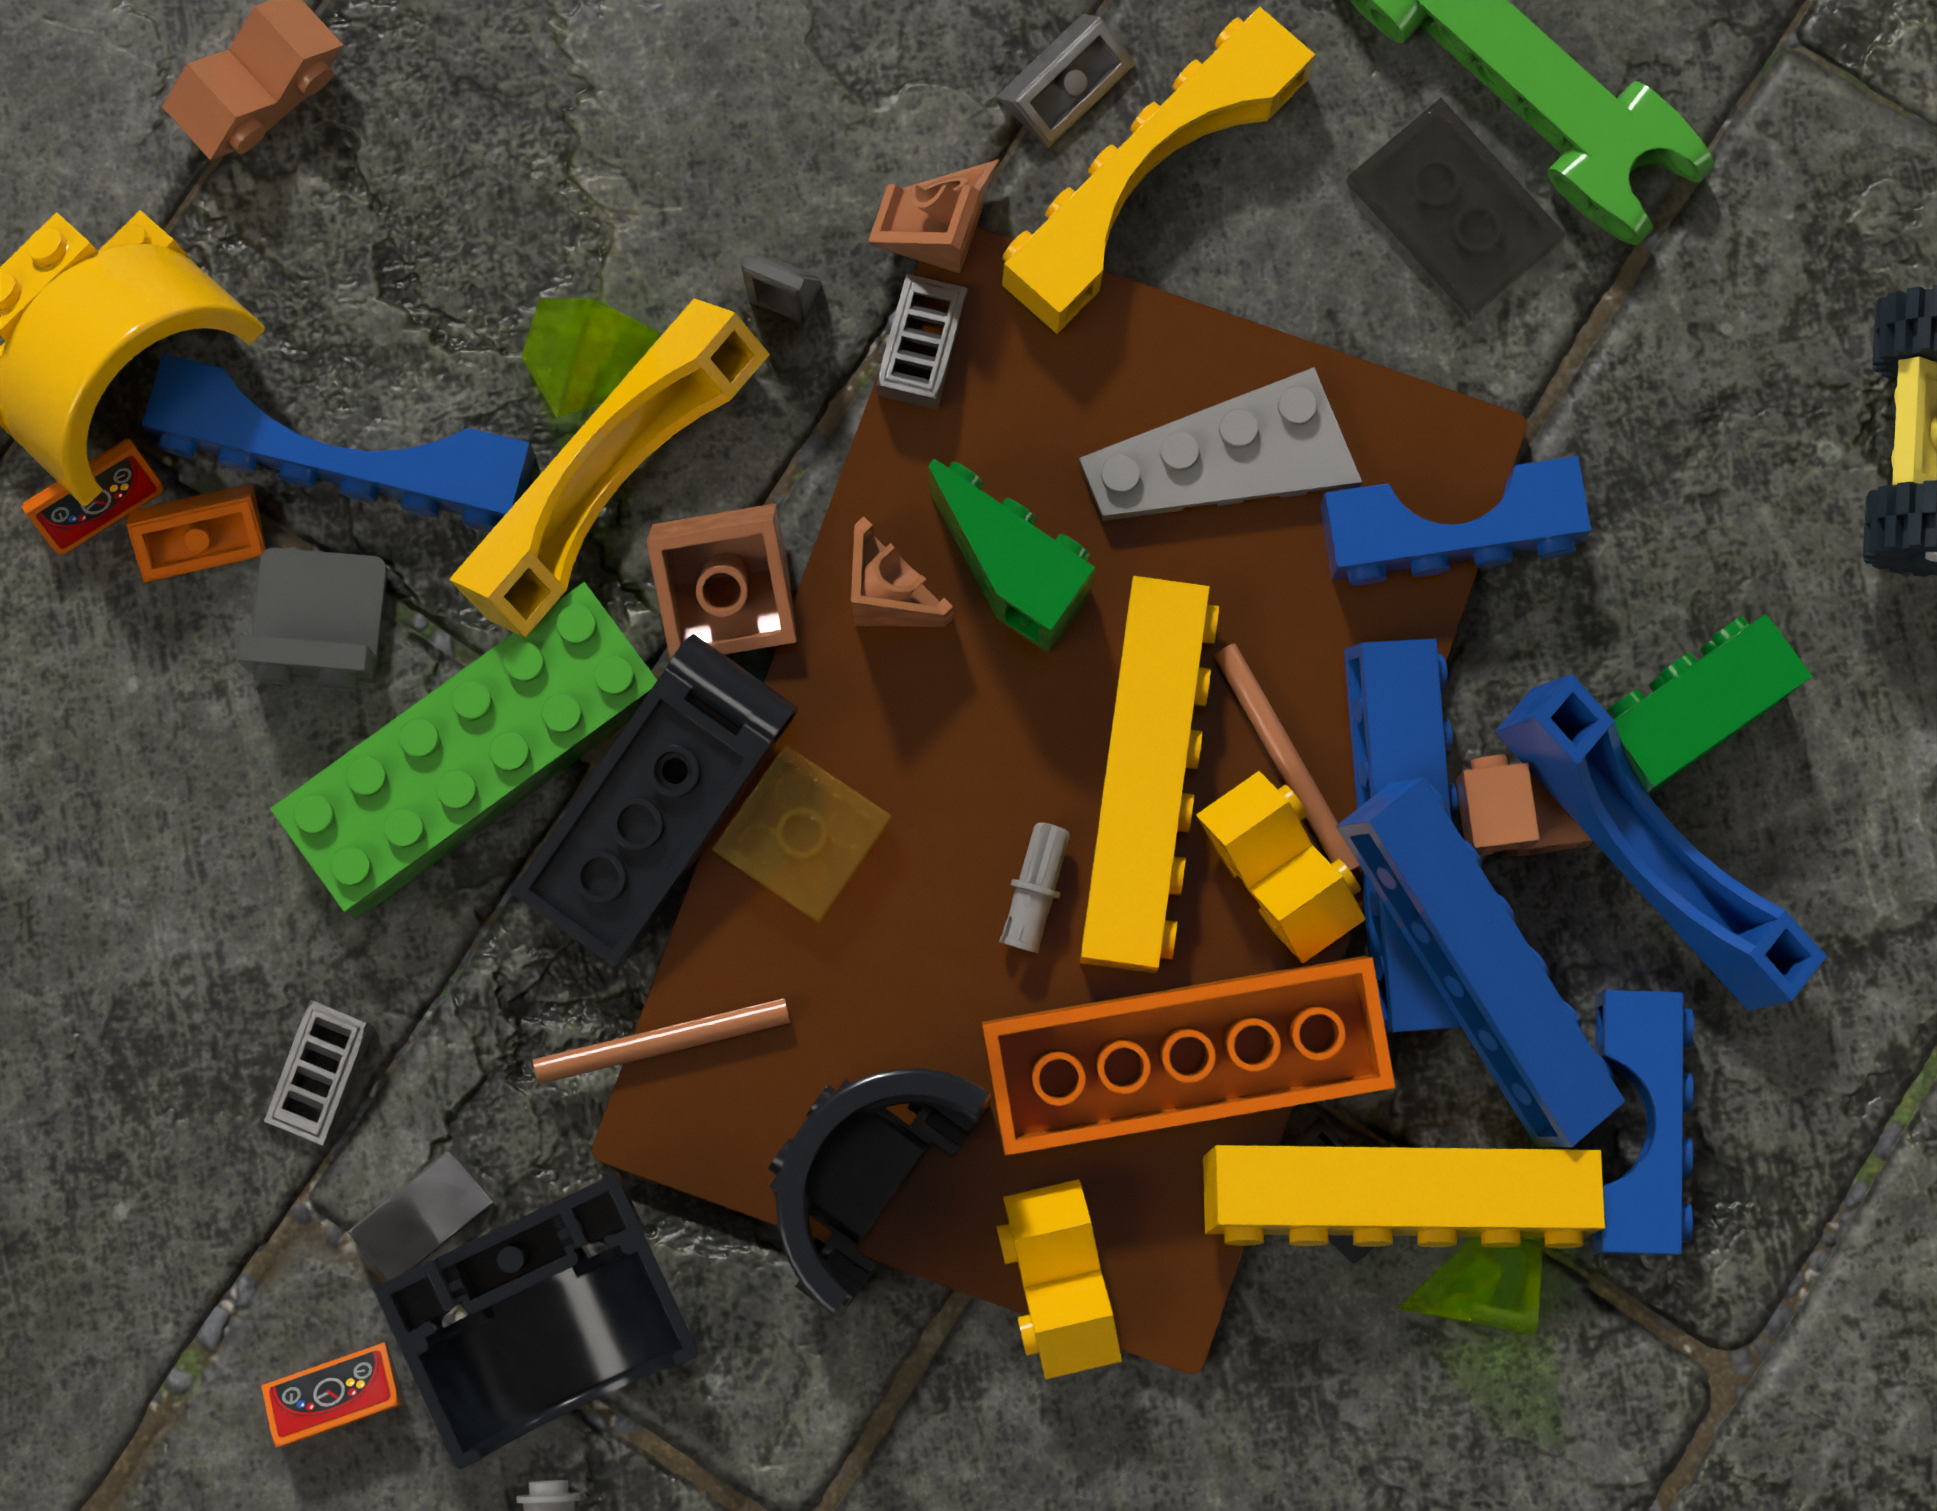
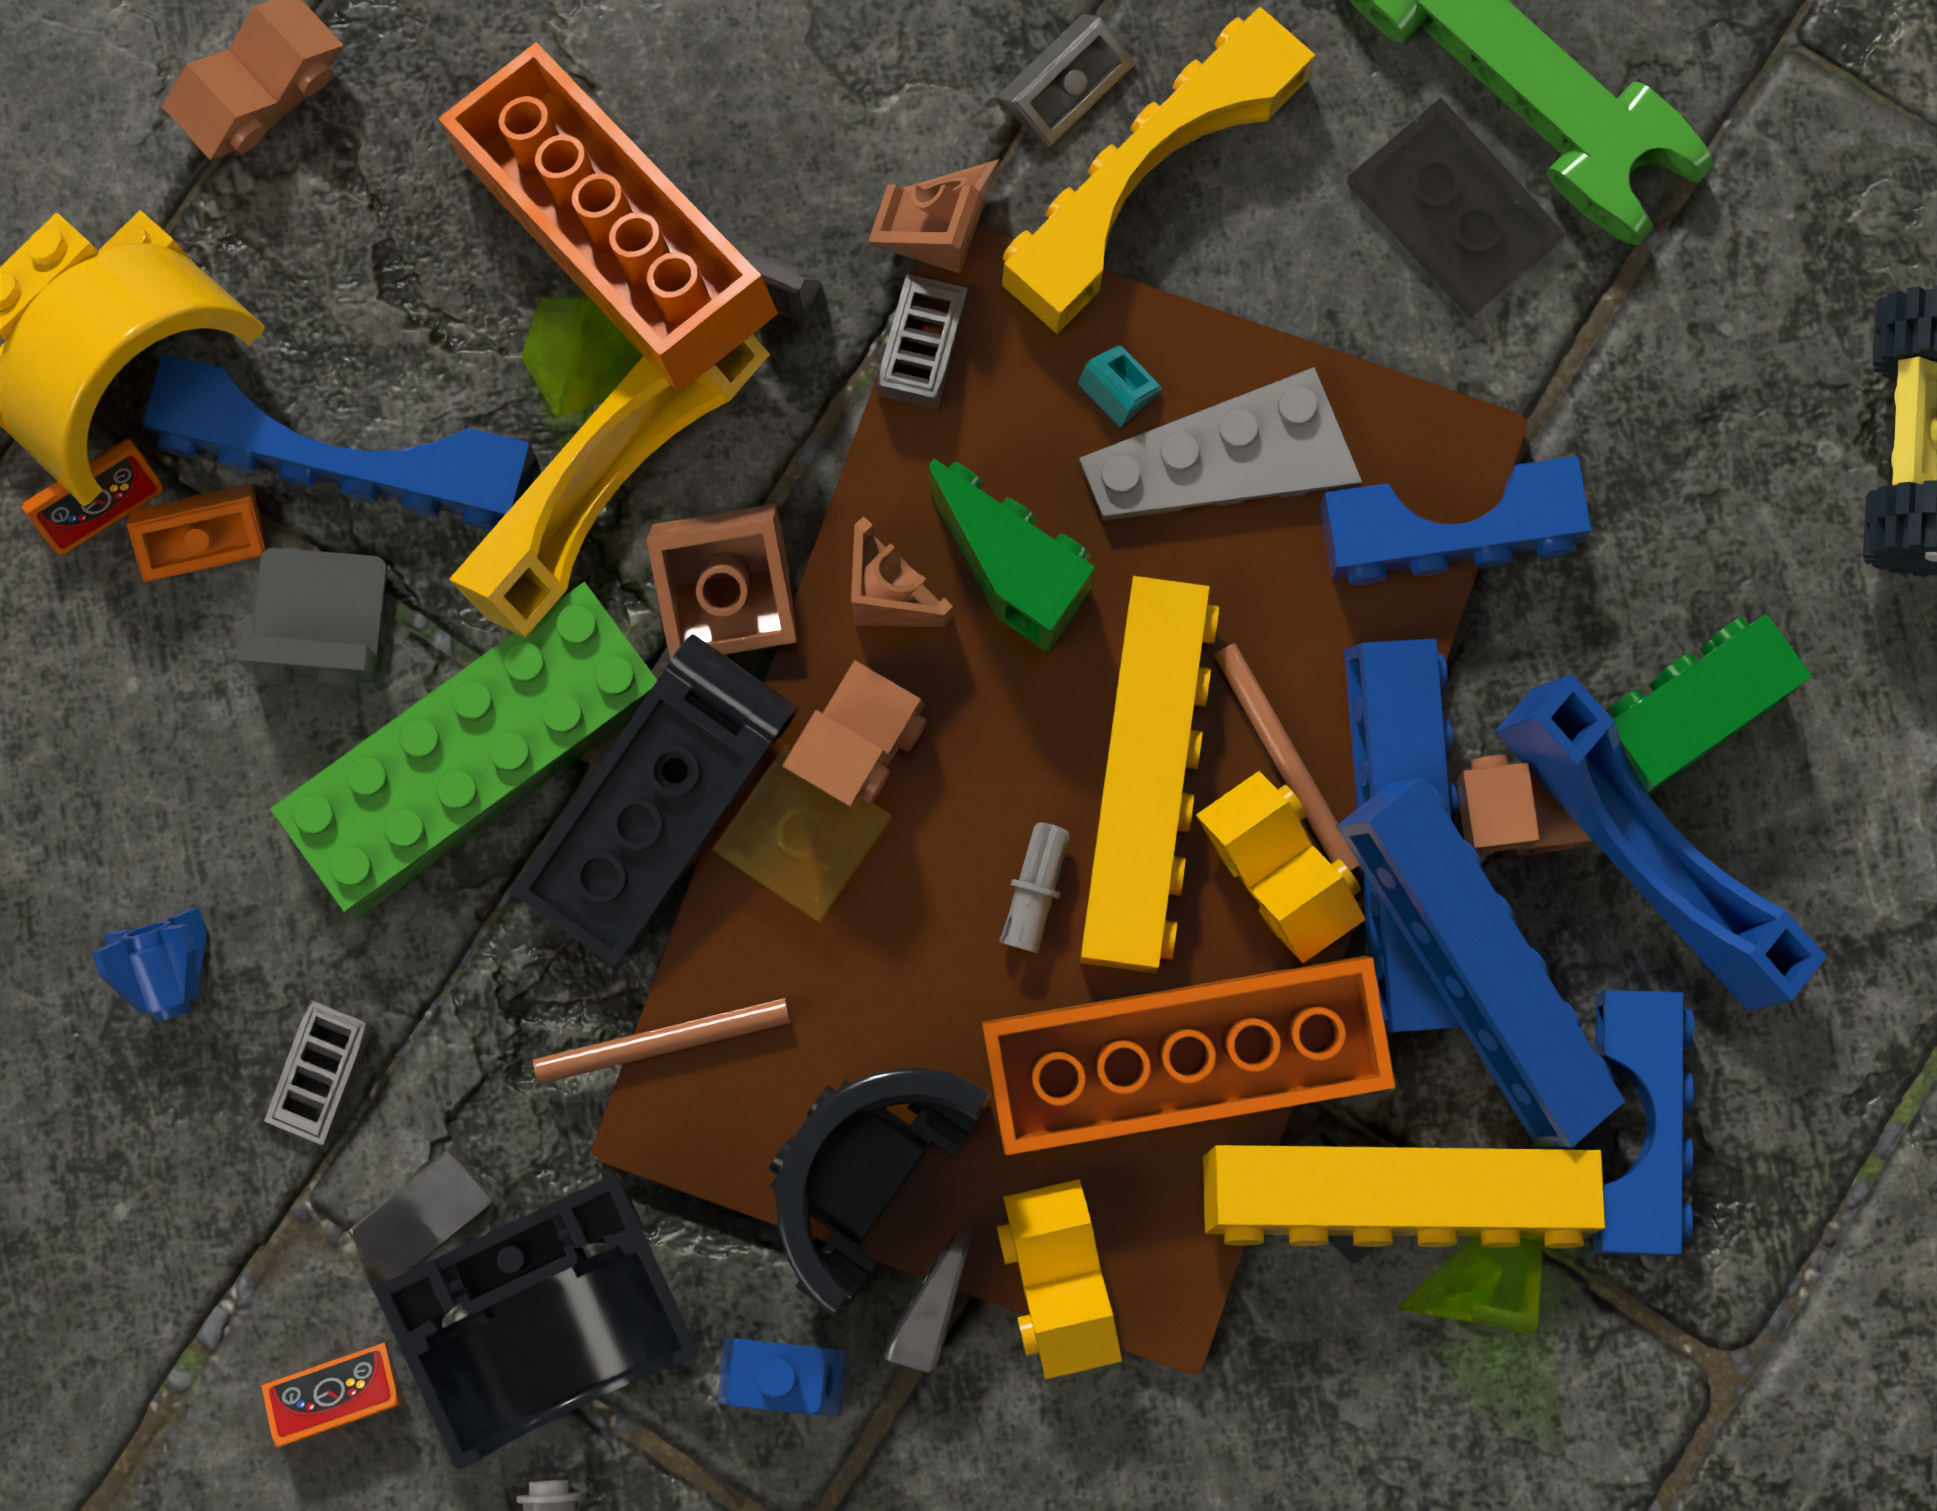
(156, 964): none -> blue brick
(609, 217): none -> orange brick
(781, 1377): none -> blue torso
(857, 737): none -> nougat brick
(925, 1322): none -> flat silver slope
(1118, 384): none -> teal slope

